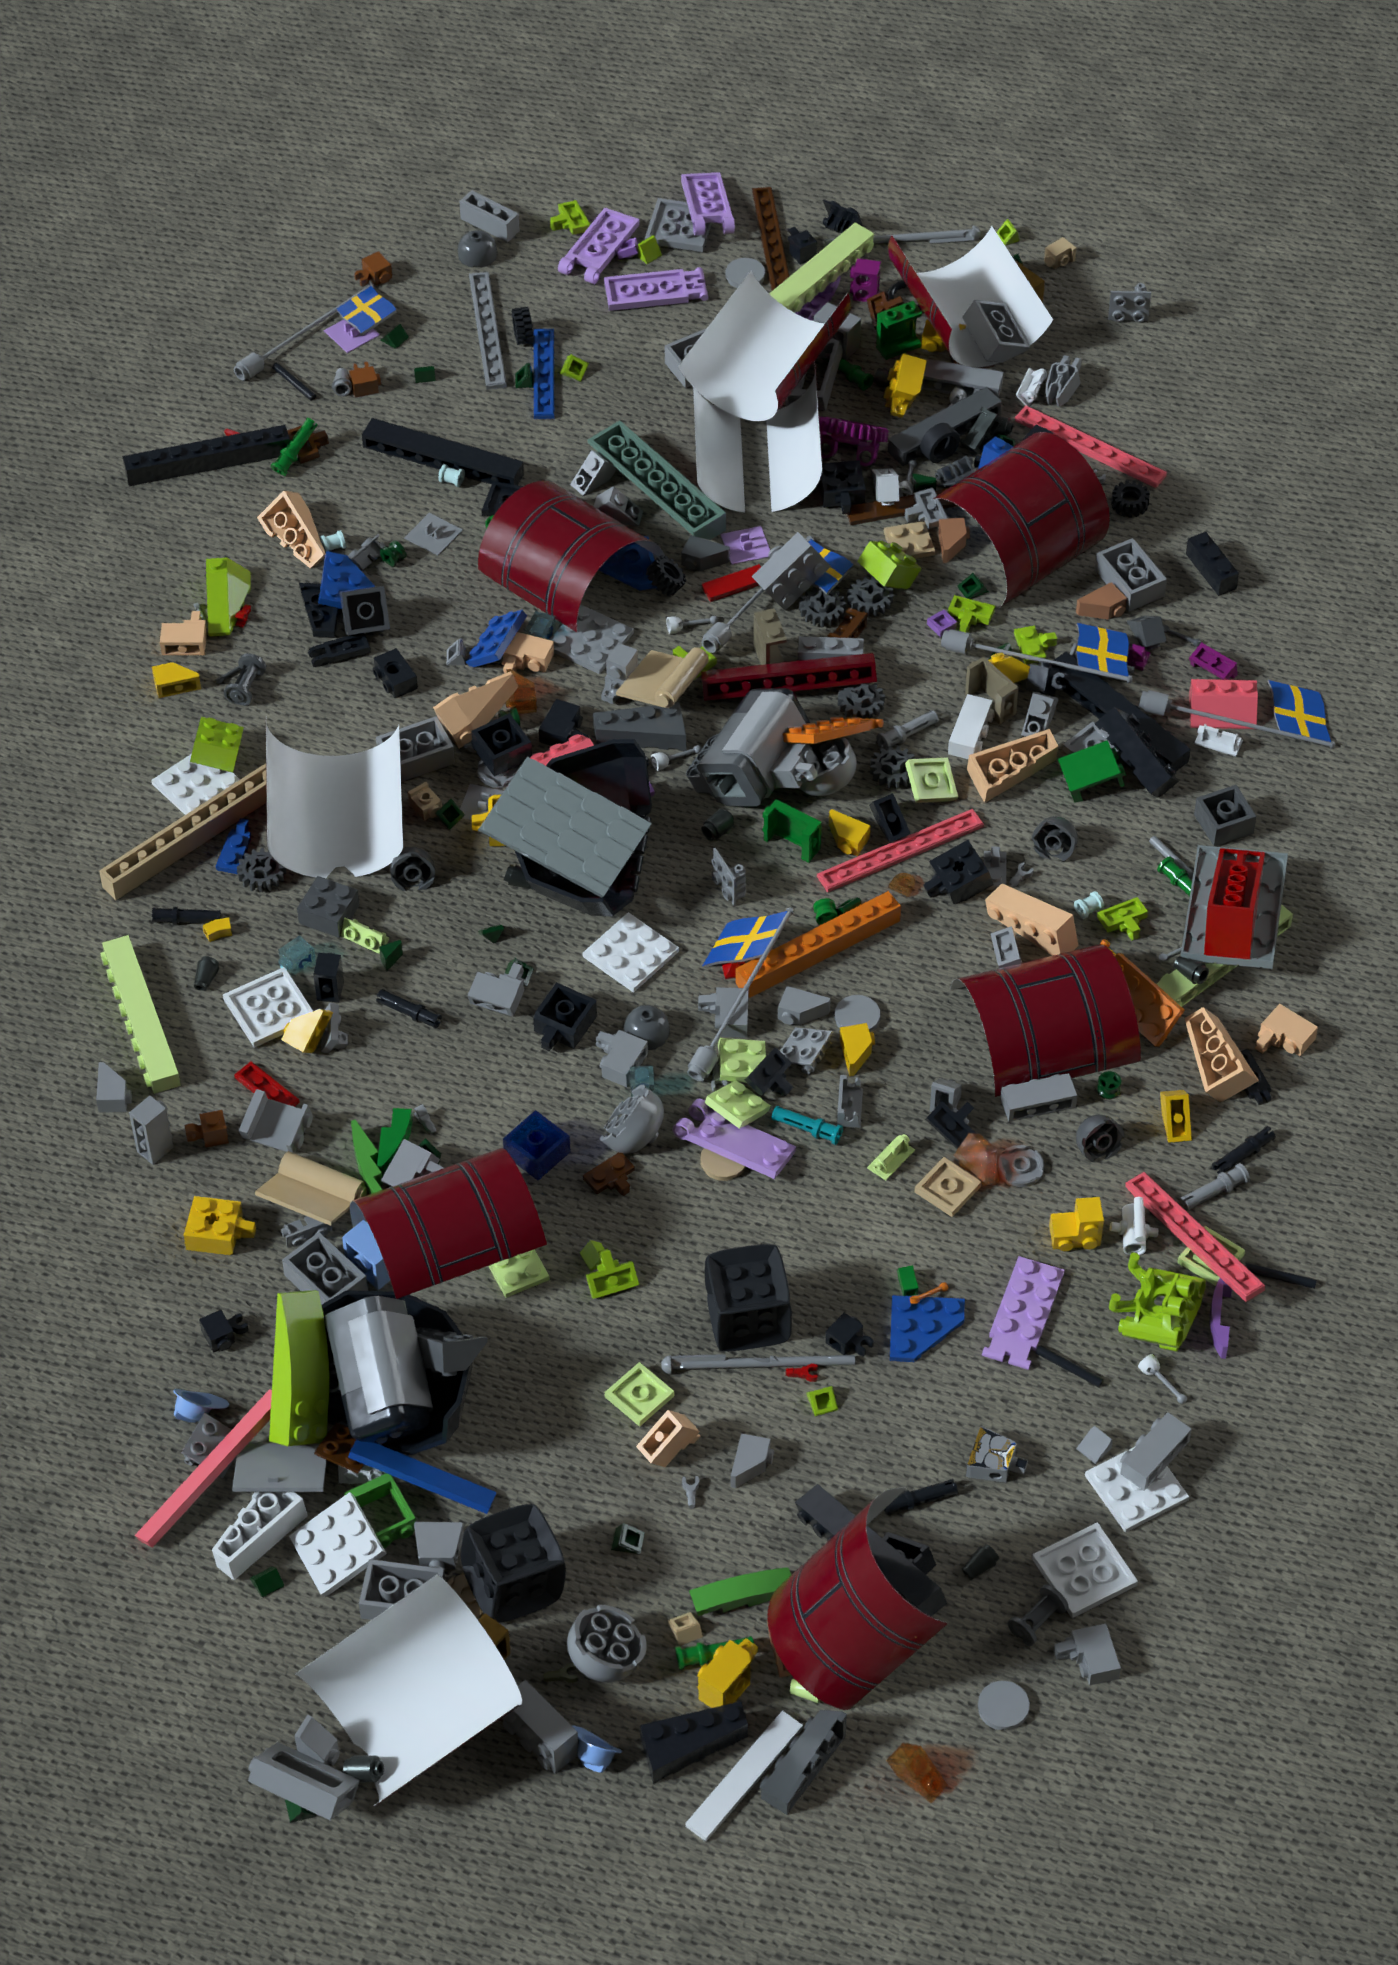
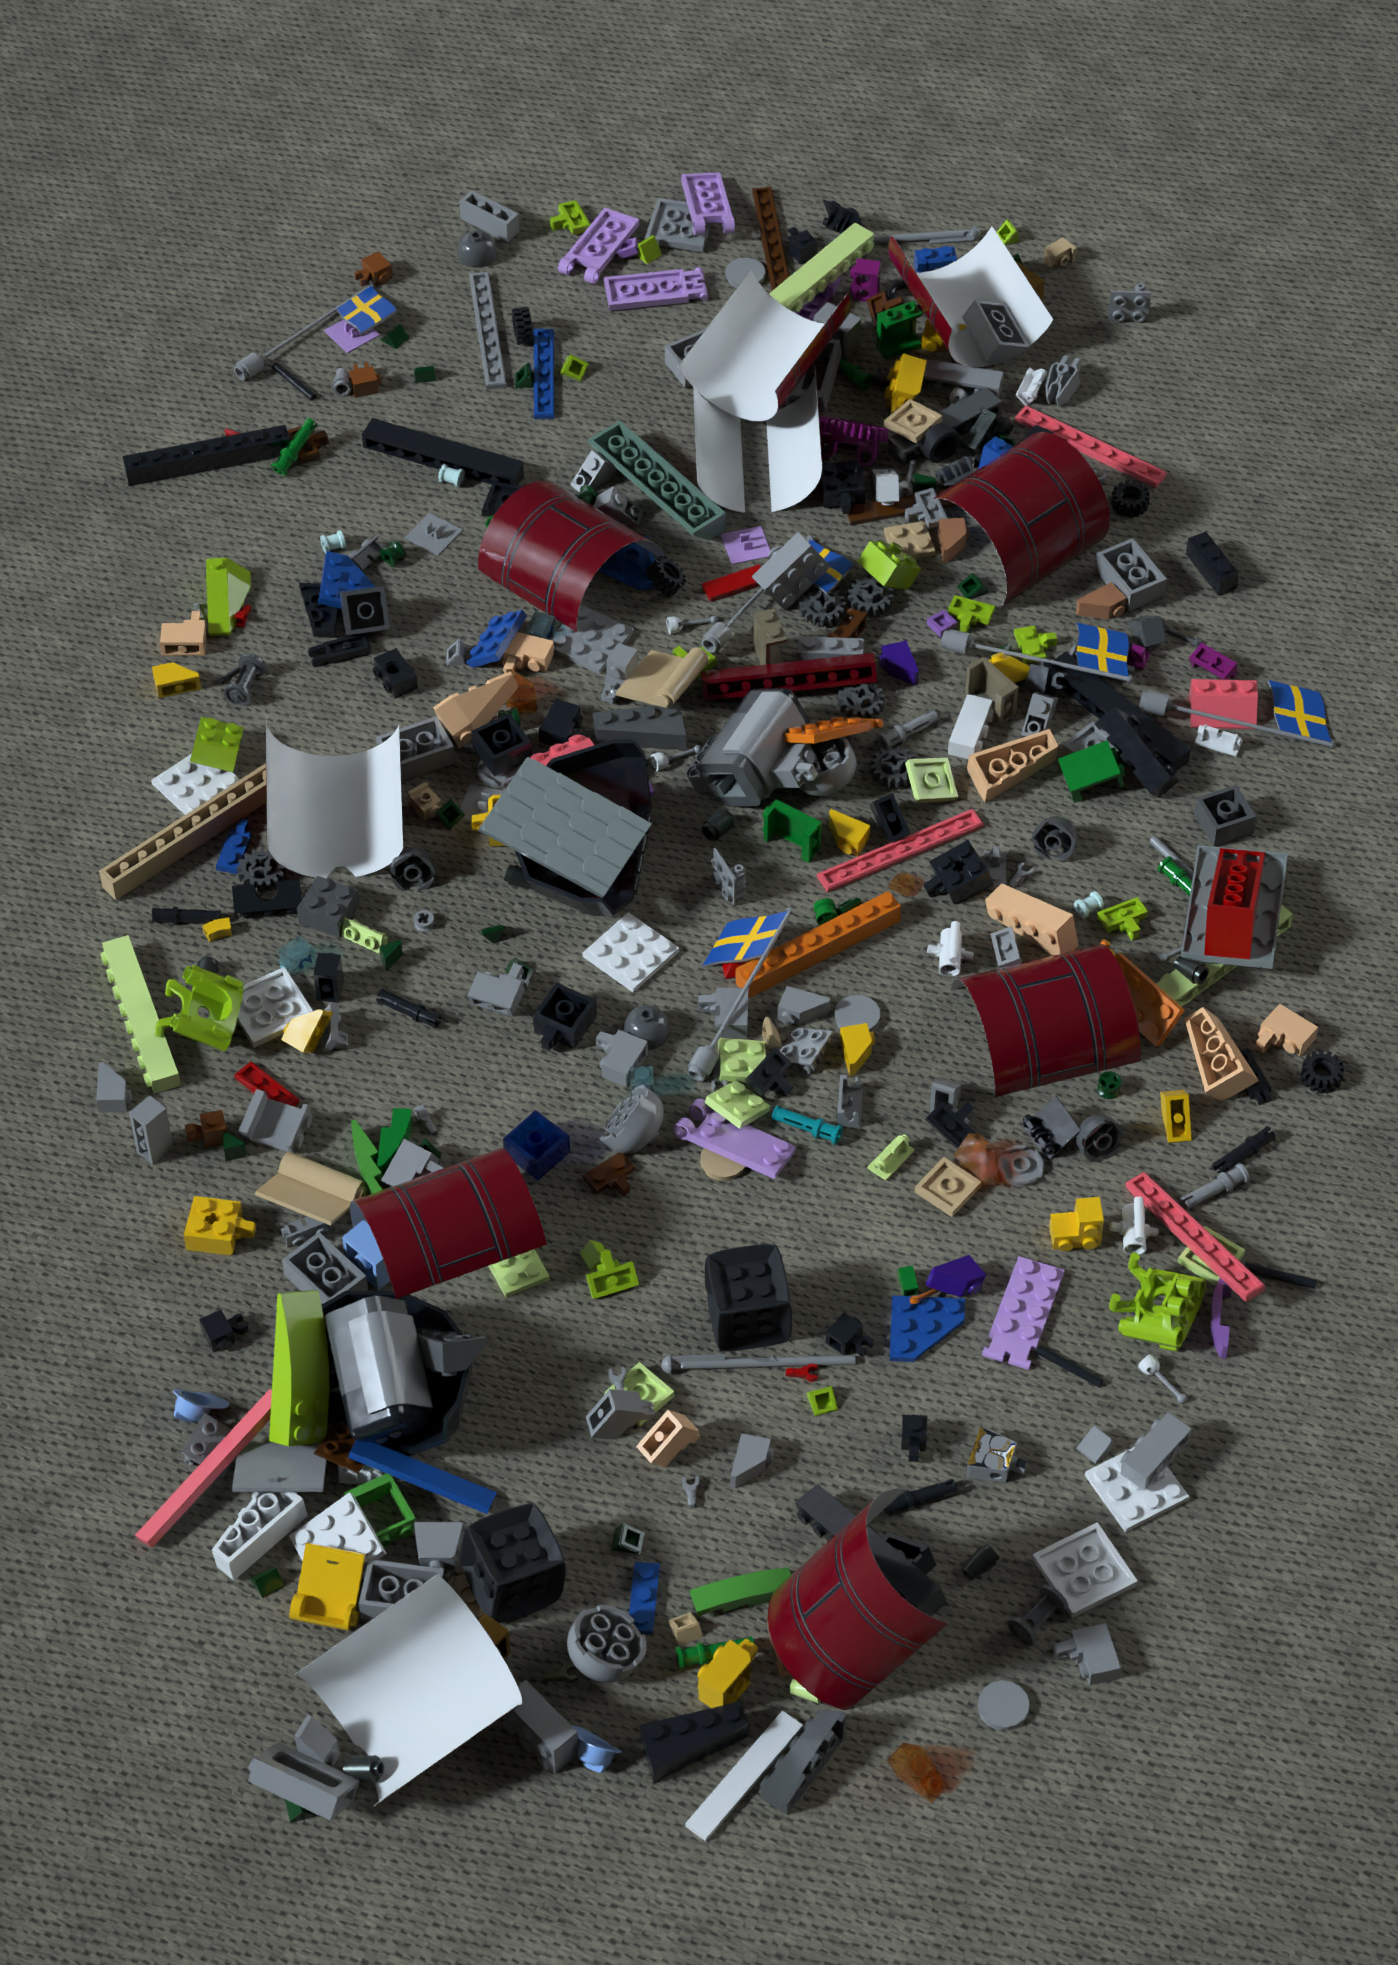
(211, 991): none -> lime piece
(233, 1147): none -> dark green slope
(247, 901): none -> black arch
(293, 524): light nougat wedge -> none
(326, 1589): none -> yellow door
(424, 914): none -> light grey bush
(587, 494): none -> dark green wheel
(617, 1412): none -> light grey hinge
(618, 1380): none -> light grey piece
(644, 1595): none -> blue plate
(703, 554): dark grey slope -> none
(770, 1034): none -> tan slope
(899, 662): none -> dark purple slope
(912, 420): none -> tan plate
(914, 1435): none -> black brick
(933, 259): none -> blue brick
(950, 950): none -> white pin
(957, 1277): none -> dark purple slope
(1038, 1097): light grey brick -> none
(1051, 1128): none -> black hinge
(1322, 1082): none -> black tyre

